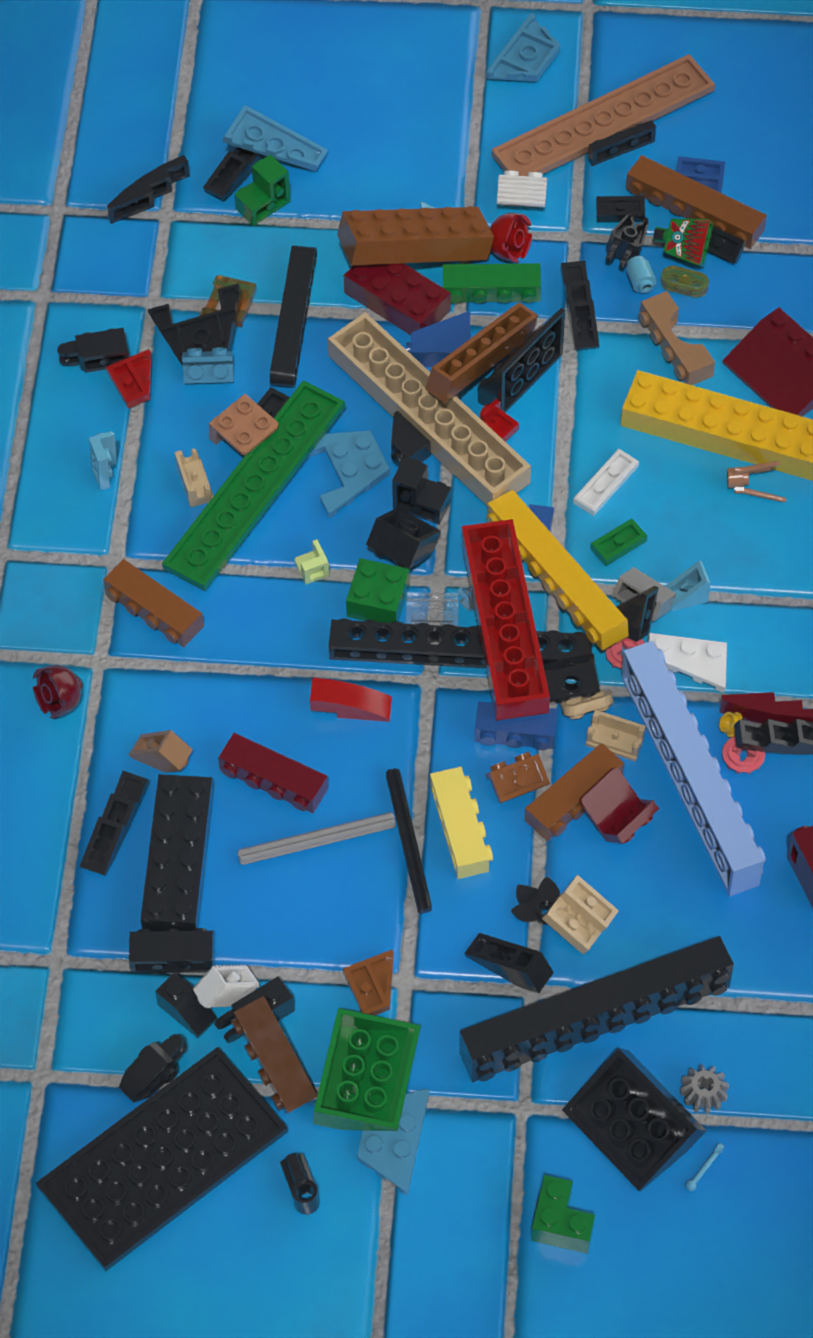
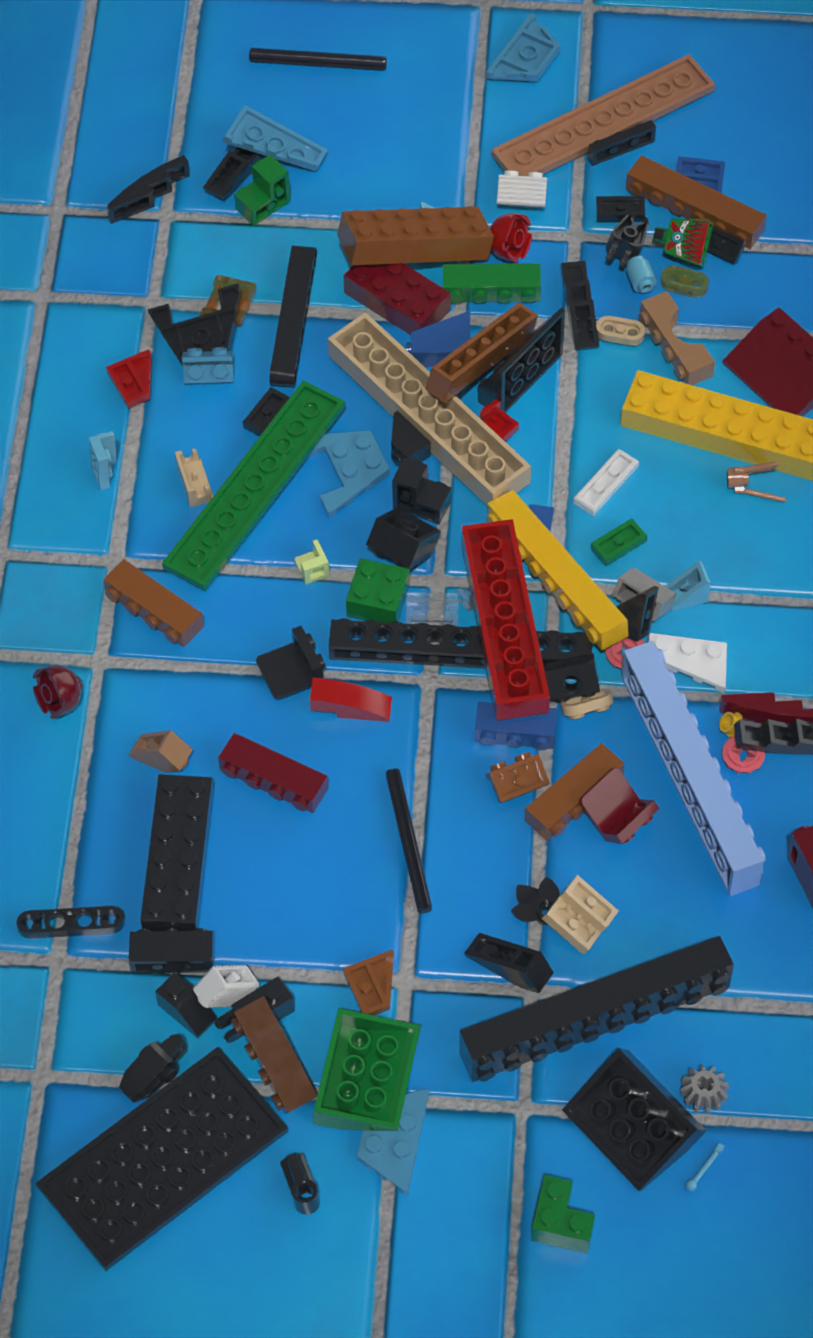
(70, 926): none -> black beam
(94, 350): black hinge -> none
(114, 823): black slope -> none
(242, 425): nougat bracket -> none
(291, 666): none -> black bracket
(316, 838): light grey axle -> none
(317, 59): none -> black axle
(459, 822): light yellow brick -> none
(617, 734): tan hinge -> none
(620, 330): none -> tan plate

